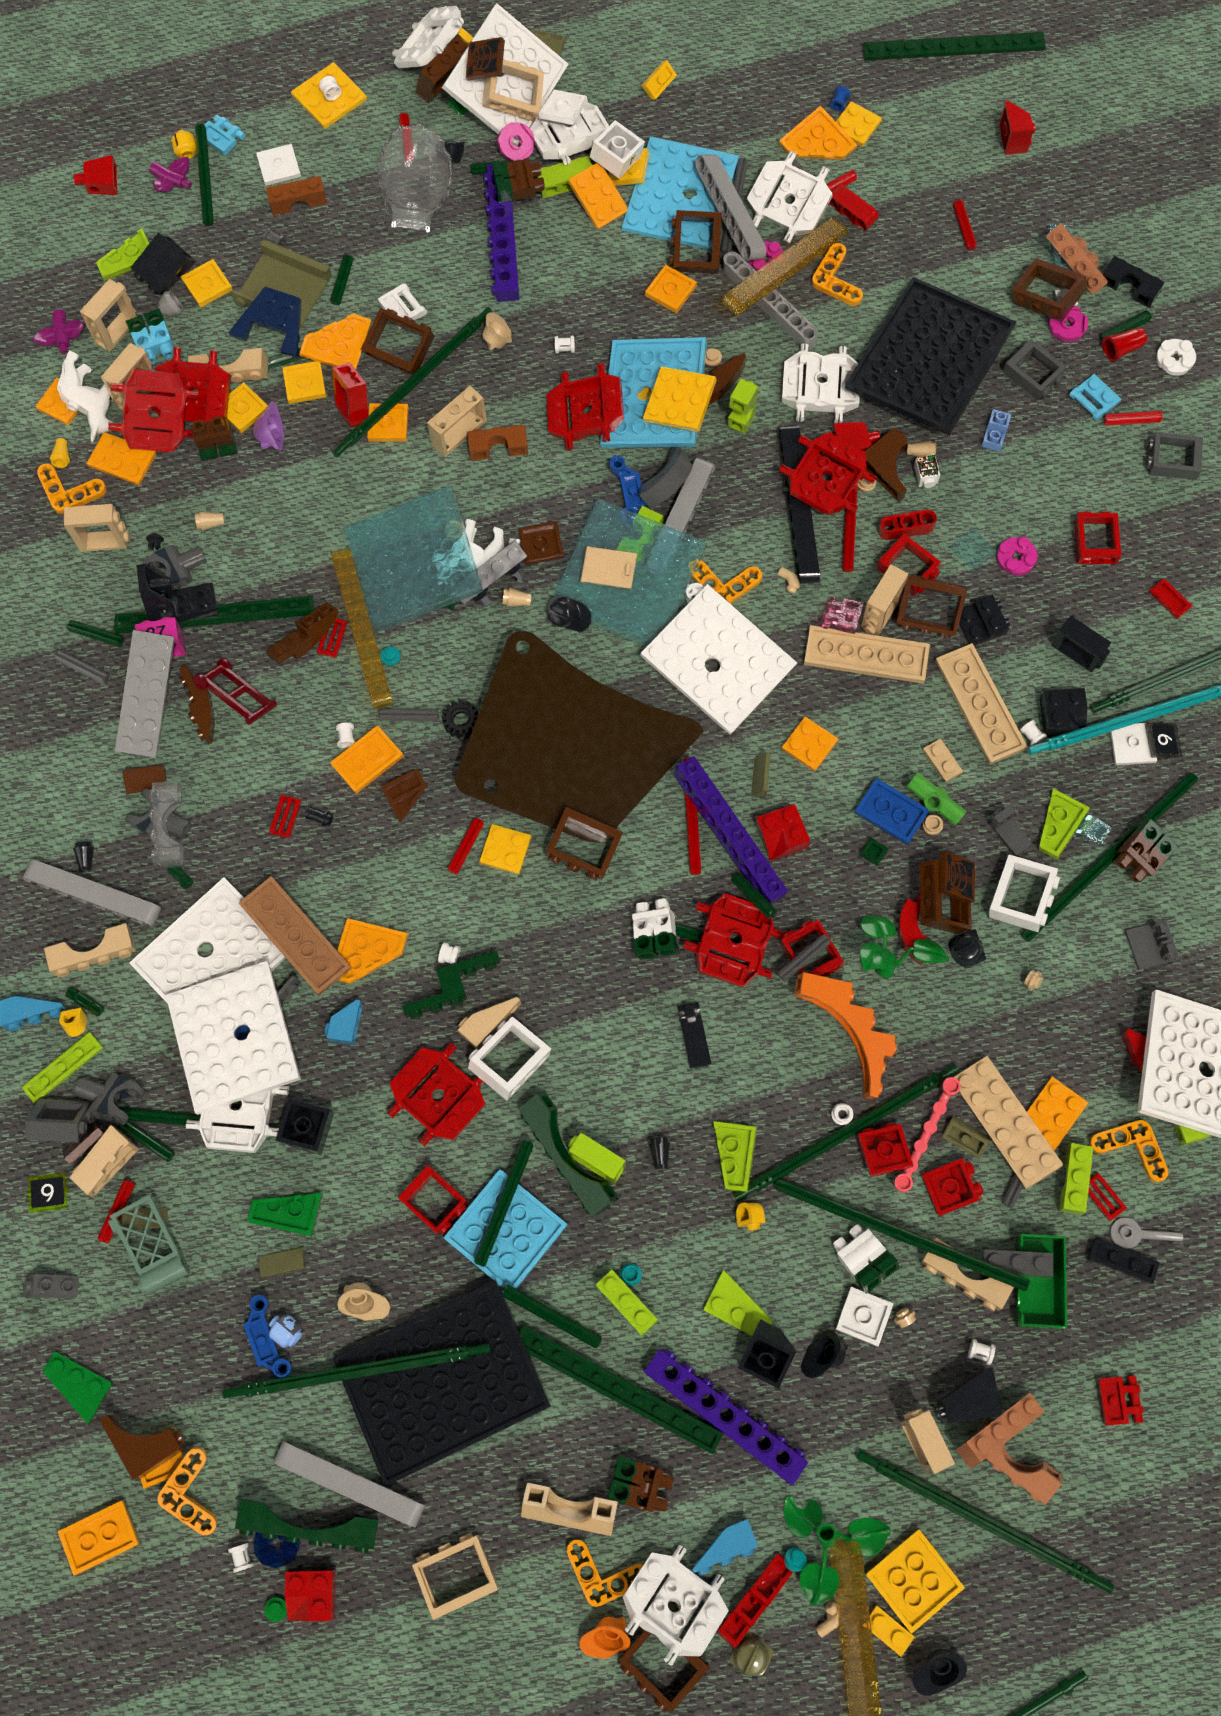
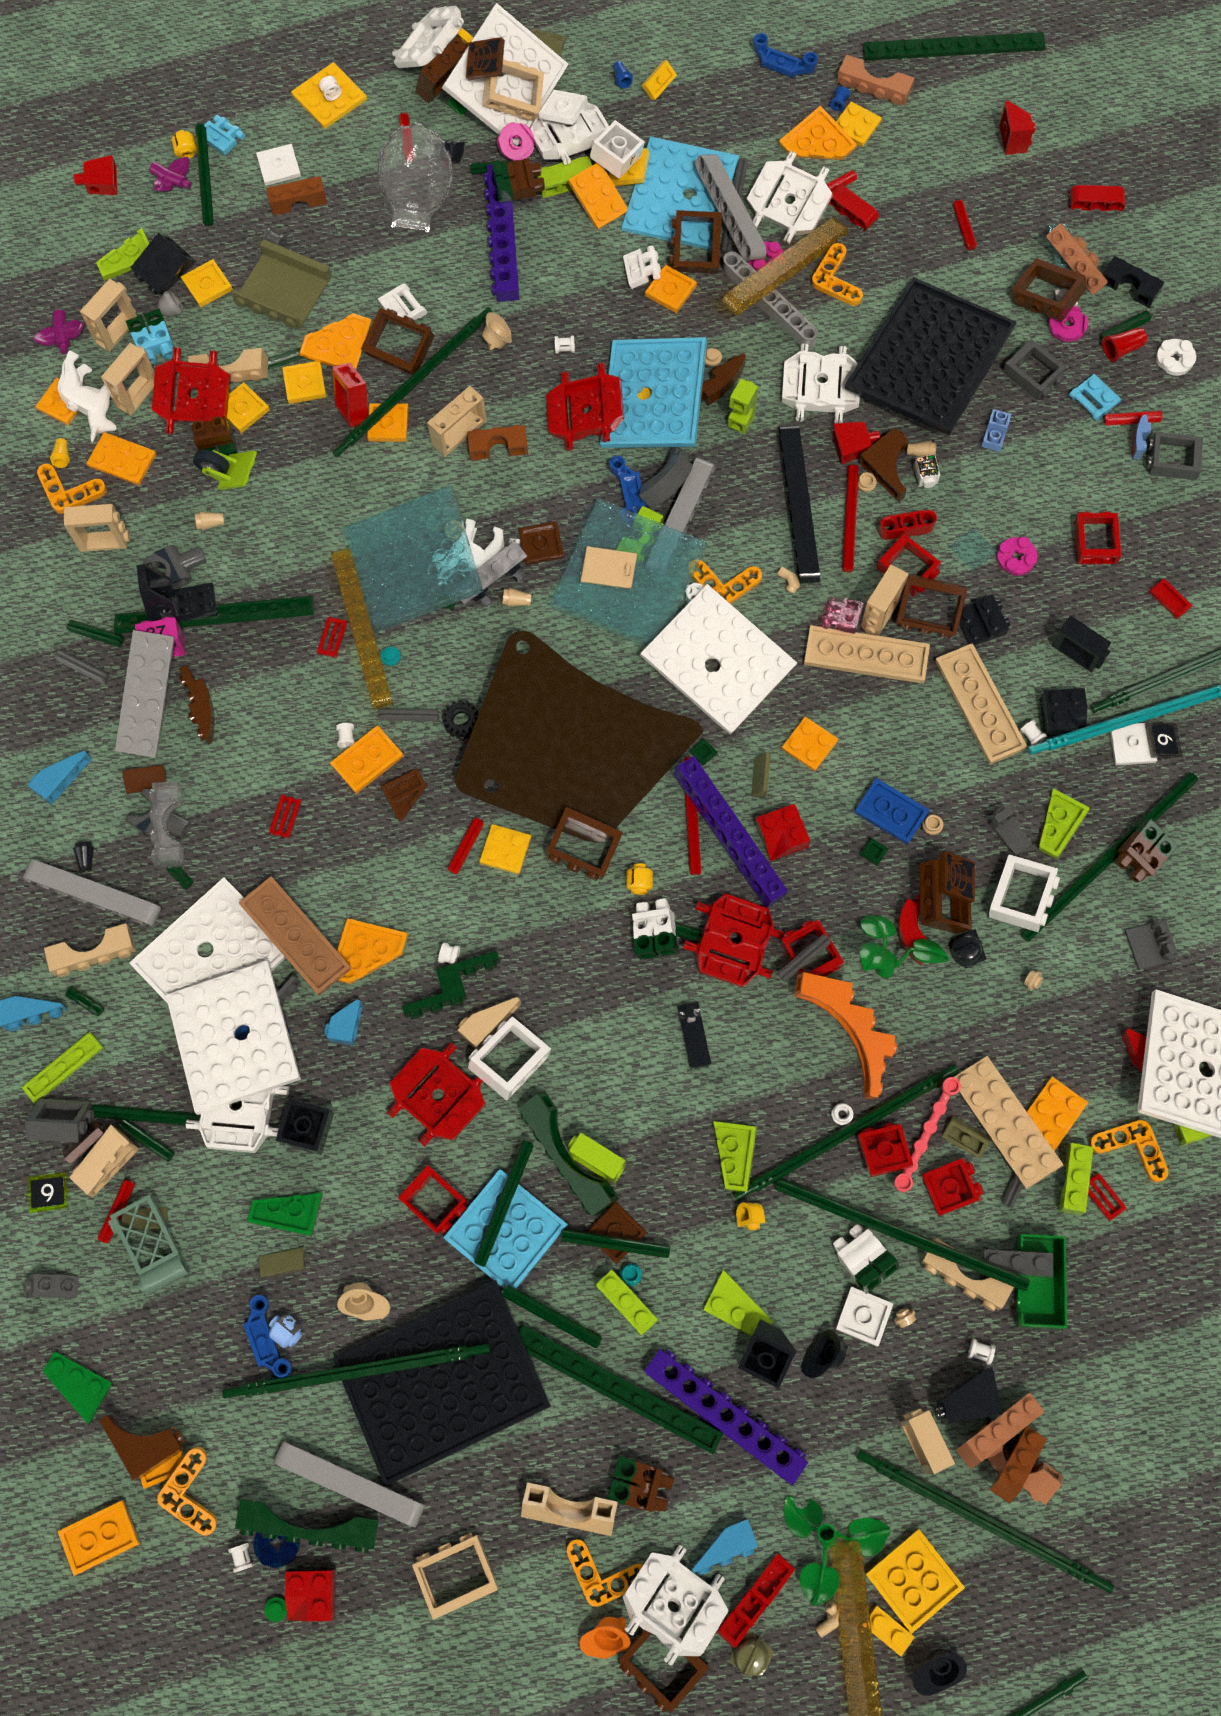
(56, 778): none -> dark azure slope
(73, 1021): yellow plate -> none
(108, 1096): dark grey connector -> none
(137, 407): red piece -> none
(154, 541): black piece -> none
(224, 667): dark red piece -> none
(229, 470): none -> lime plate
(267, 428): medium lavender hat -> none
(274, 311): dark blue wing -> none
(308, 634): reddish brown slope -> none
(319, 816): black pin -> none
(341, 280): dark green axle -> none
(568, 613): black piece -> none
(615, 1243): none -> dark green axle
(618, 1224): none -> reddish brown tile
(622, 75): none -> blue cone
(635, 266): none -> white plate
(639, 879): none -> yellow head
(660, 1151): black cone -> none
(679, 399): yellow plate -> none
(703, 752): none -> dark green tile
(754, 896): dark green axle -> none
(781, 61): none -> blue plate
(795, 1560): teal plate -> none
(807, 480): red piece -> none
(895, 88): none -> nougat arch
(942, 760): tan plate -> none
(945, 806): bright green piece -> none
(1019, 1464): none -> dark orange arch
(1094, 830): clear light blue brick -> none
(1097, 197): none -> red beam
(1114, 1403): red plate -> none
(1123, 1261): black plate -> none
(1127, 1234): light grey piece -> none
(1139, 439): none -> medium blue slope

